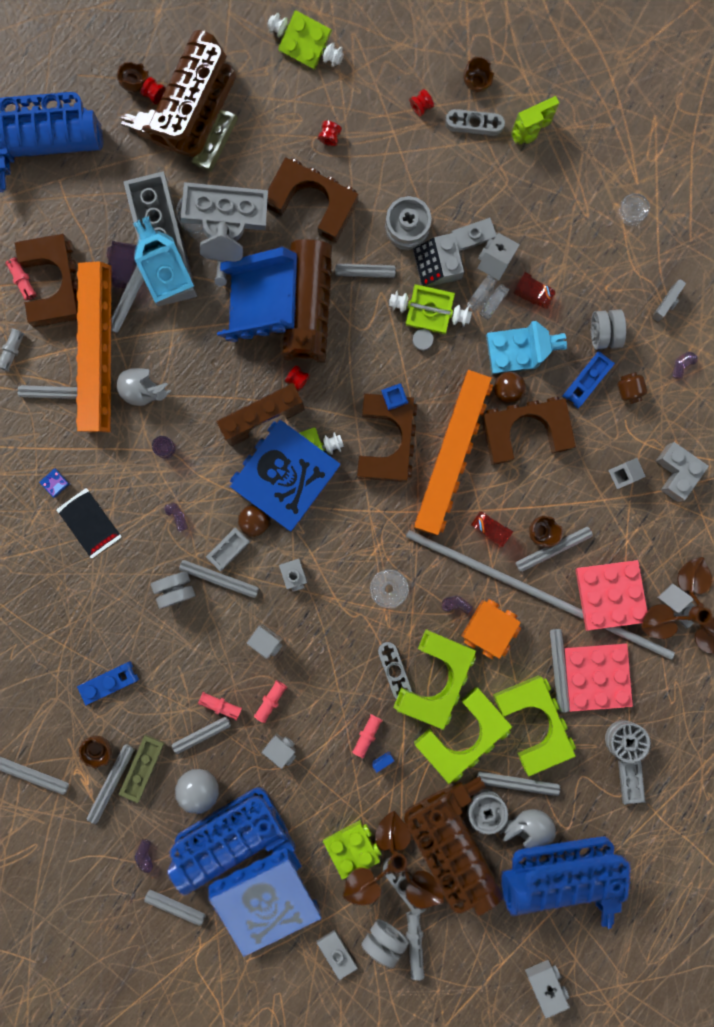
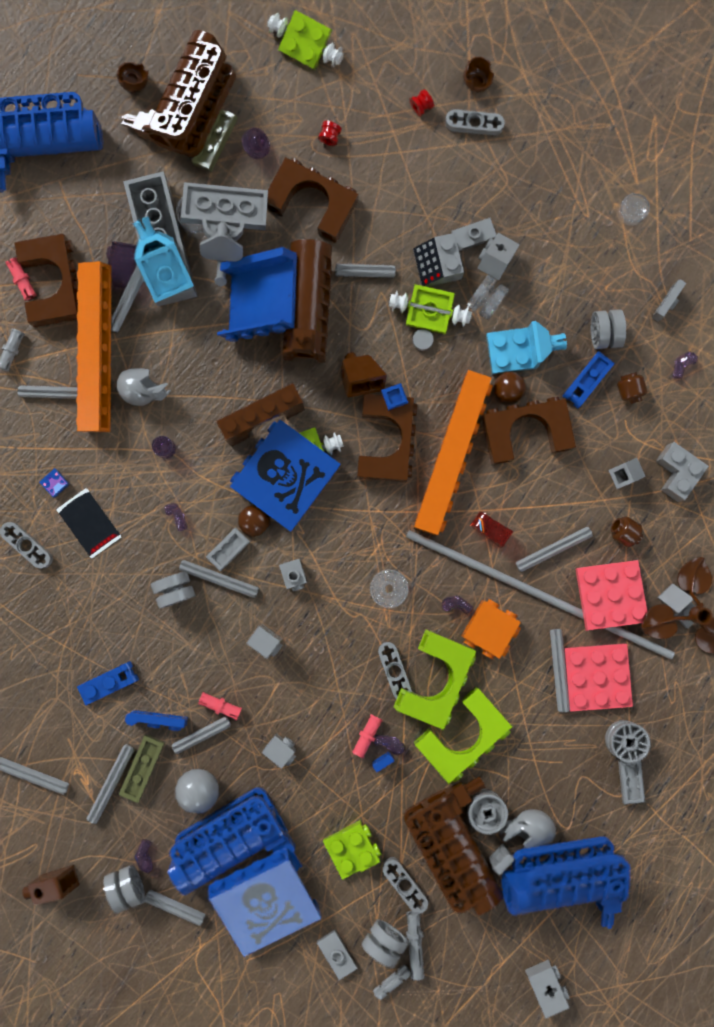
(17, 546): none -> light grey beam
(52, 885): none -> reddish brown torso
(95, 751): reddish brown hair -> none
(124, 889): none -> light grey wheel
(152, 90): red wheel -> none
(154, 719): none -> blue plate
(256, 143): none -> clear purple plate
(270, 701): coral pin -> none
(297, 377): red wheel -> none
(361, 375): none -> reddish brown torso
(362, 886): reddish brown plant -> none
(391, 743): none -> clear purple arm
(392, 982): none -> light grey axle
(397, 226): light grey wheel -> none
(501, 859): none -> light grey plate
(520, 784): light grey axle -> none
(533, 119): lime plate -> none
(534, 291): clear red leg -> none
(545, 532): reddish brown hair -> none
(556, 745): lime arch -> none
(626, 531): none -> reddish brown head

